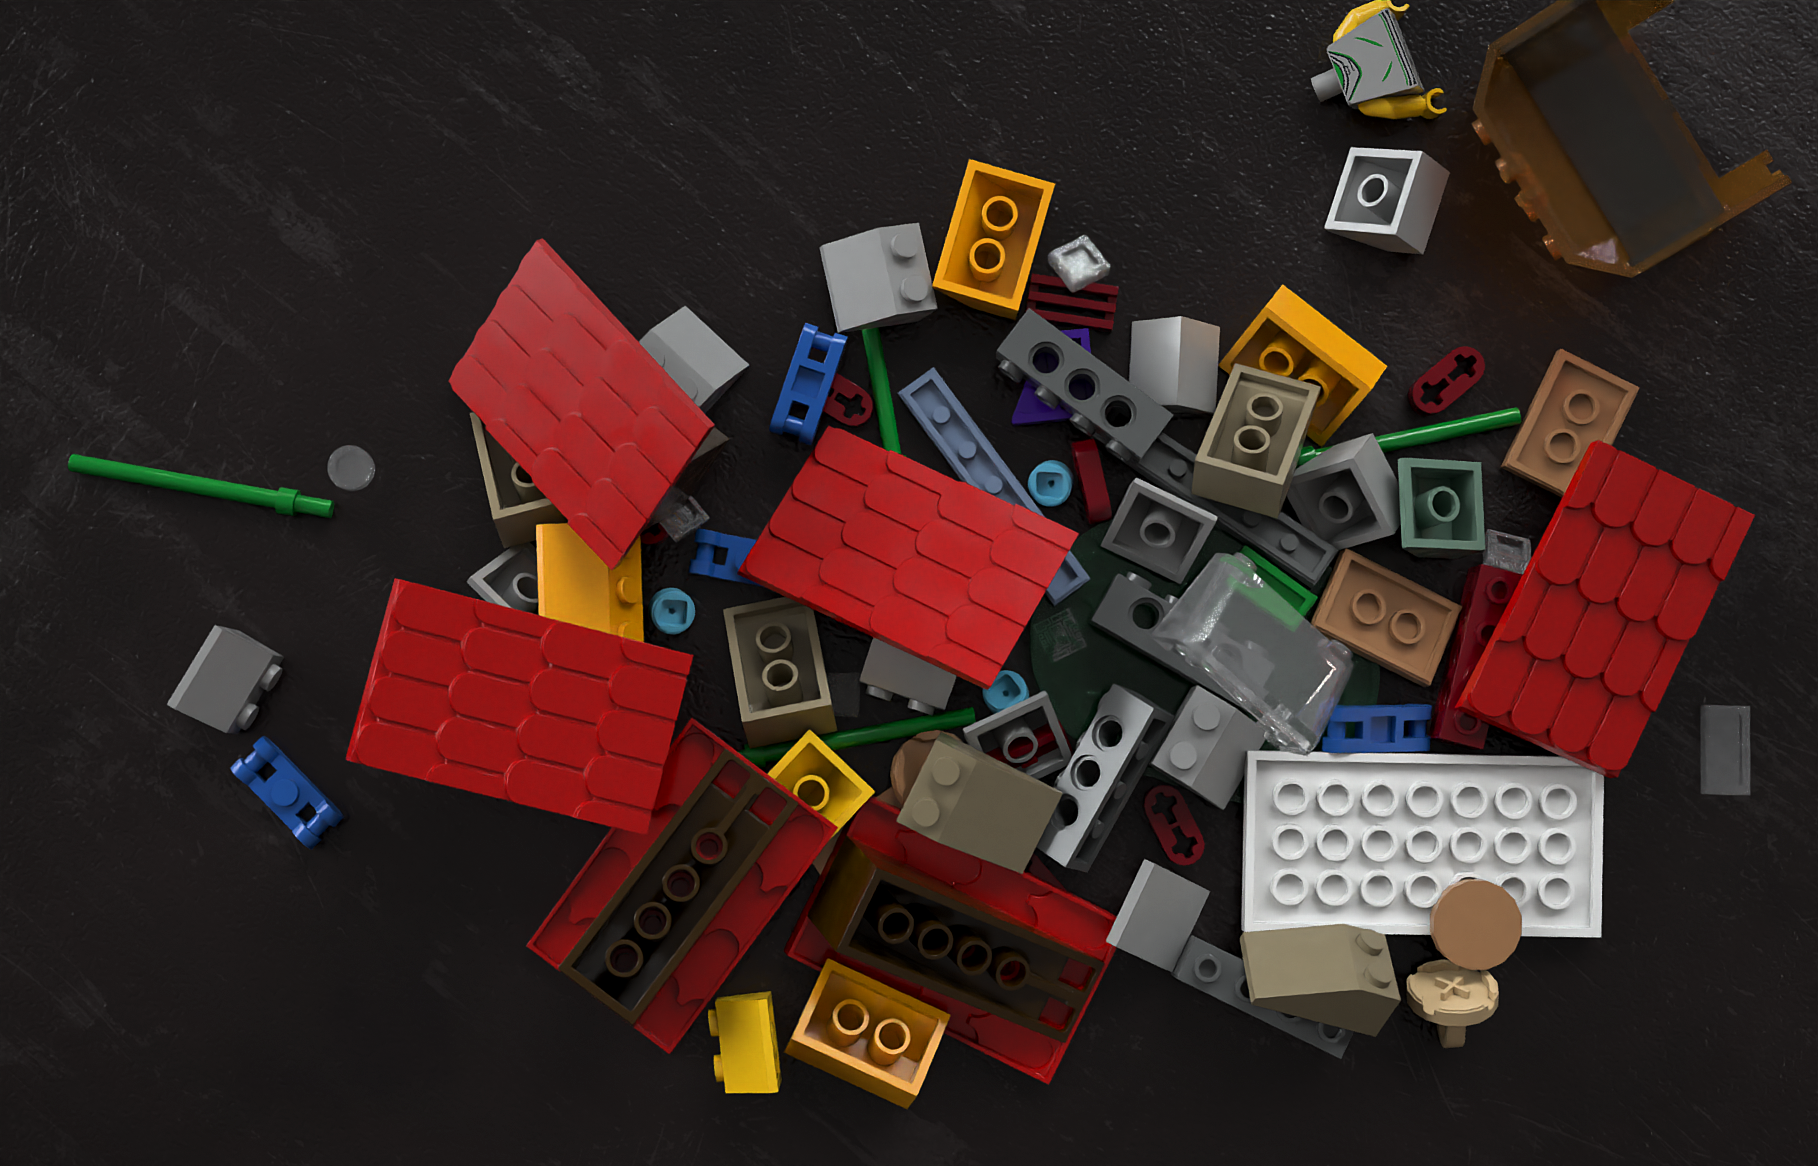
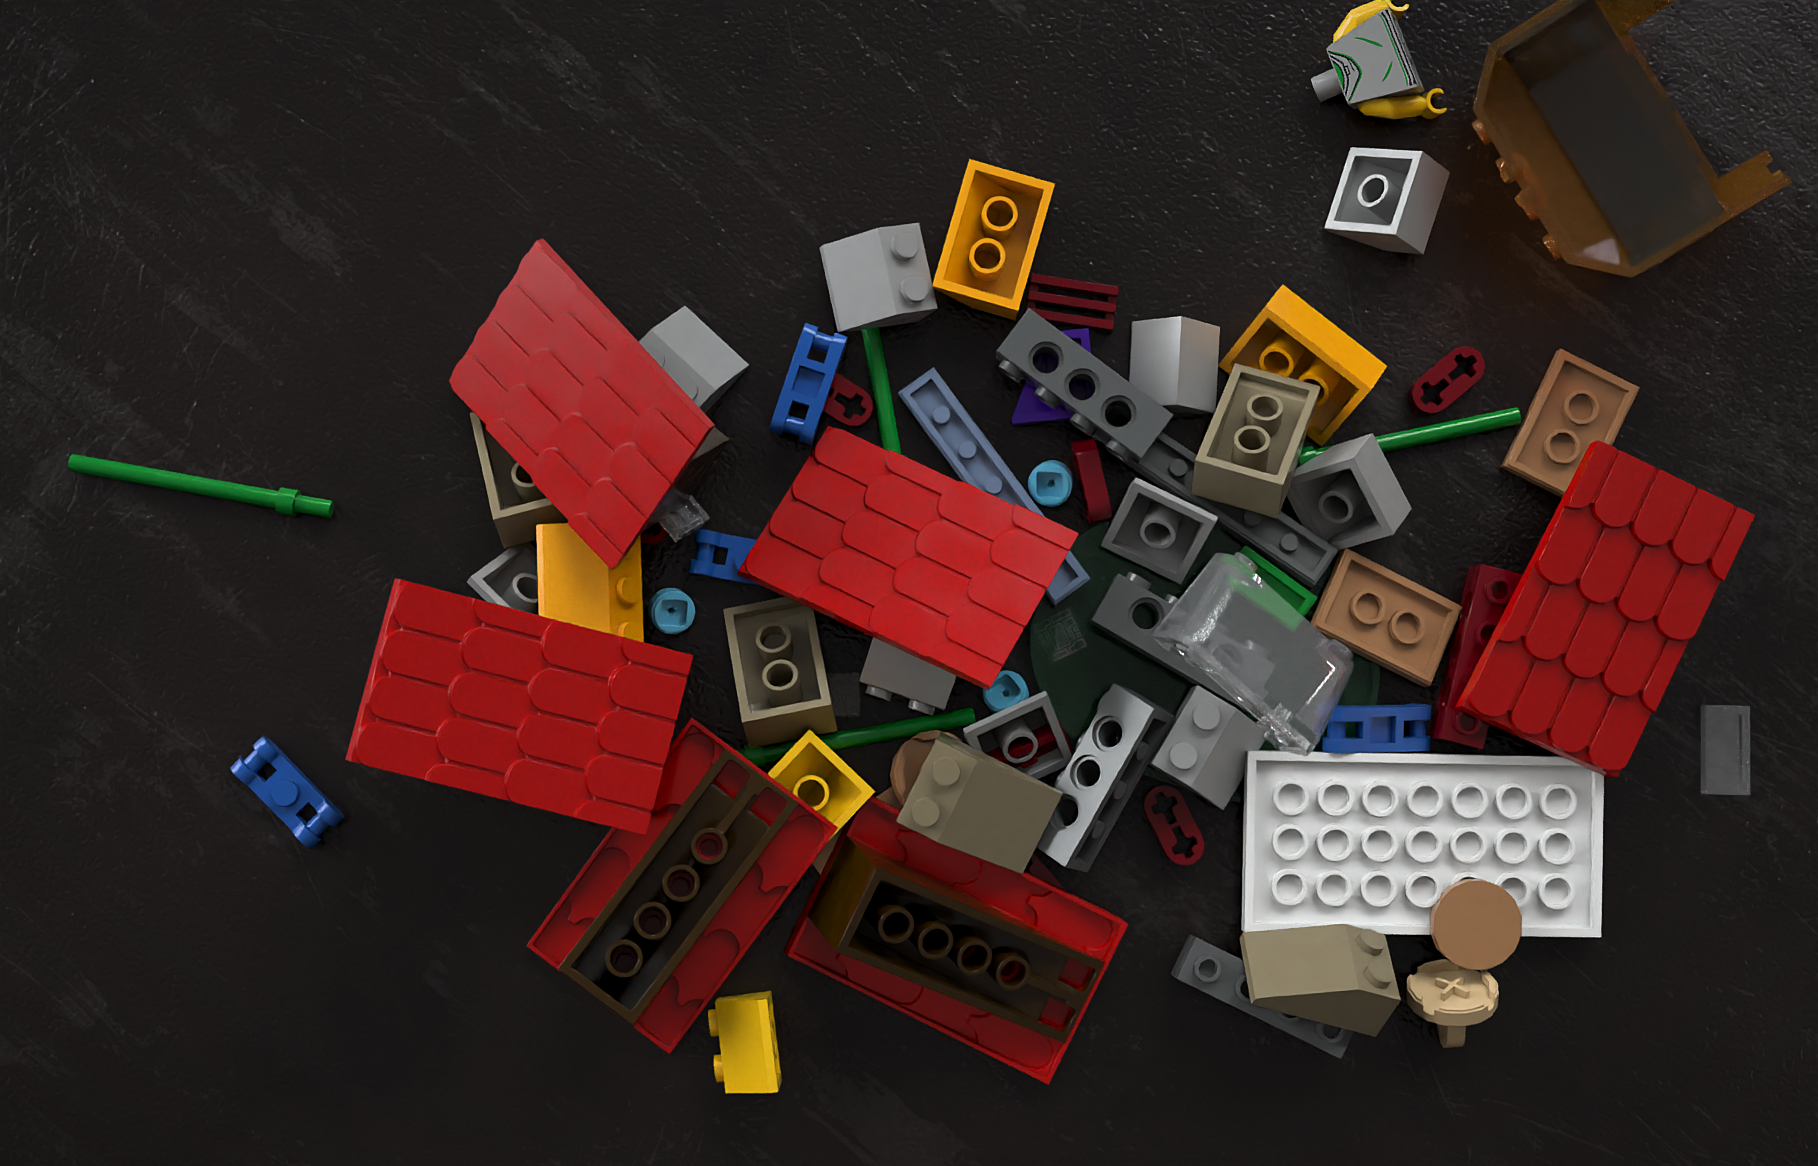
(227, 680): light grey slope -> none
(351, 468): clear tile -> none
(868, 1034): light orange slope -> none
(1079, 263): clear tile -> none
(1157, 916): light grey tile -> none
(1441, 507): sand green slope -> none
(1506, 551): clear tile -> none

